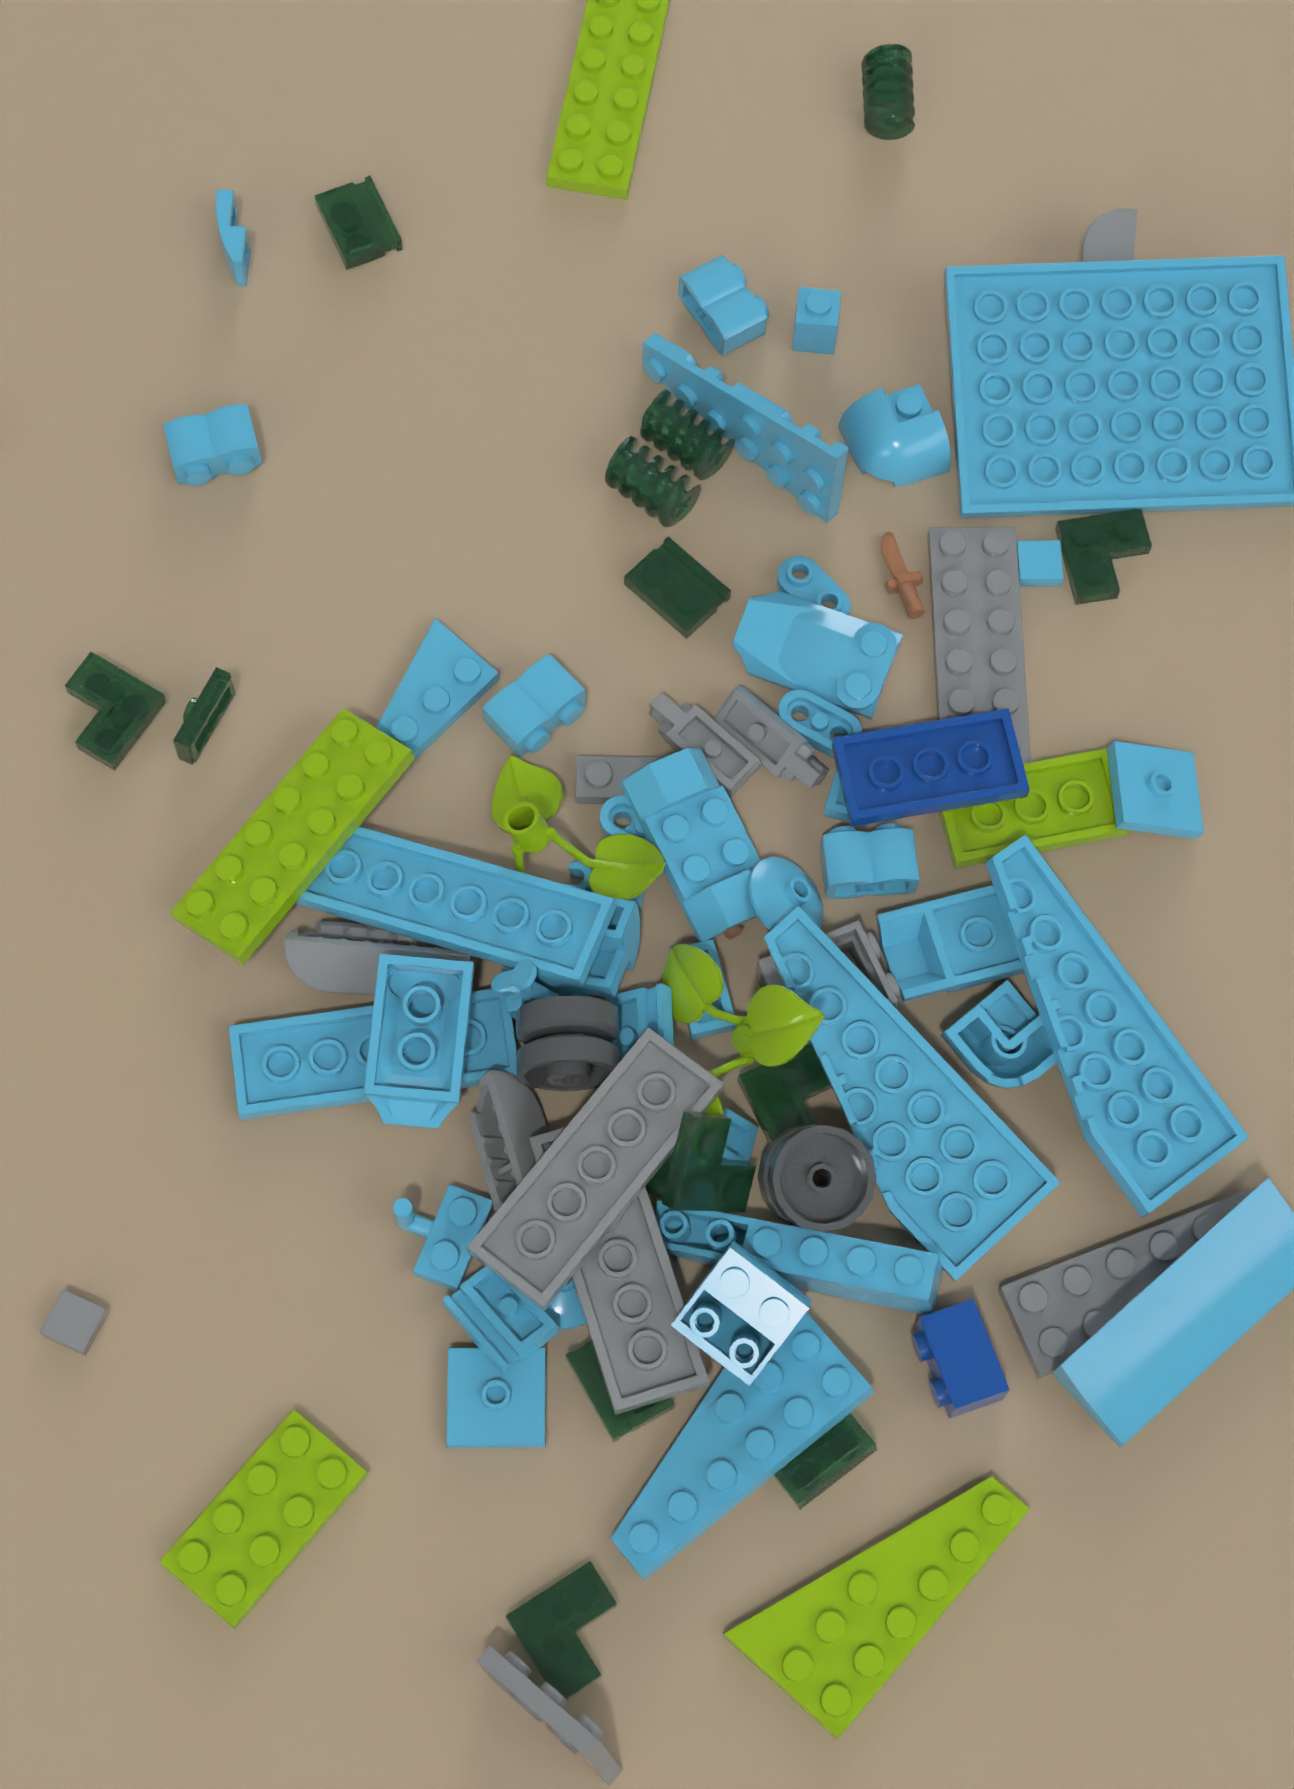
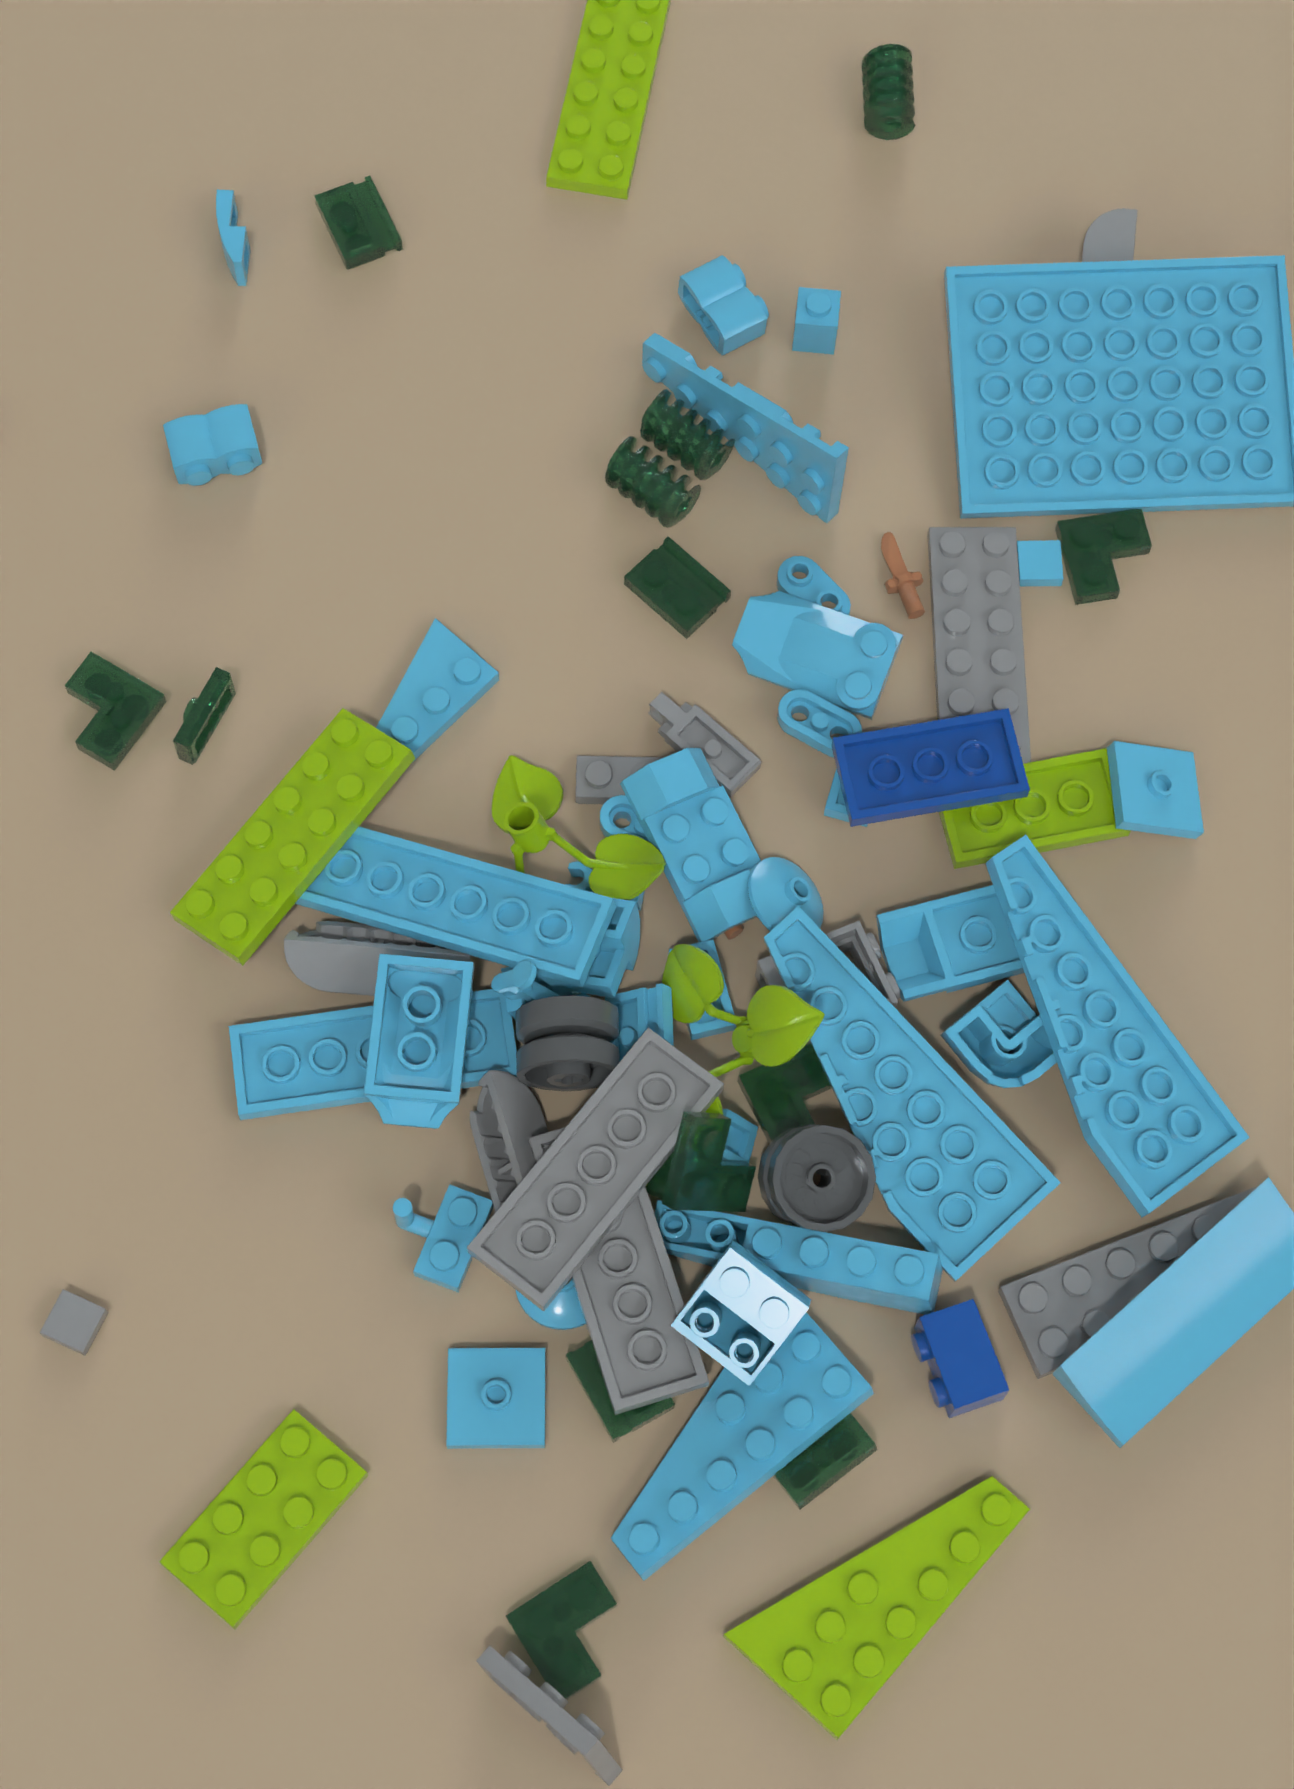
(499, 1319): medium azure plate -> none
(534, 706): medium azure brick -> none
(770, 738): light grey hinge -> none
(869, 862): medium azure brick -> none
(896, 436): medium azure brick -> none

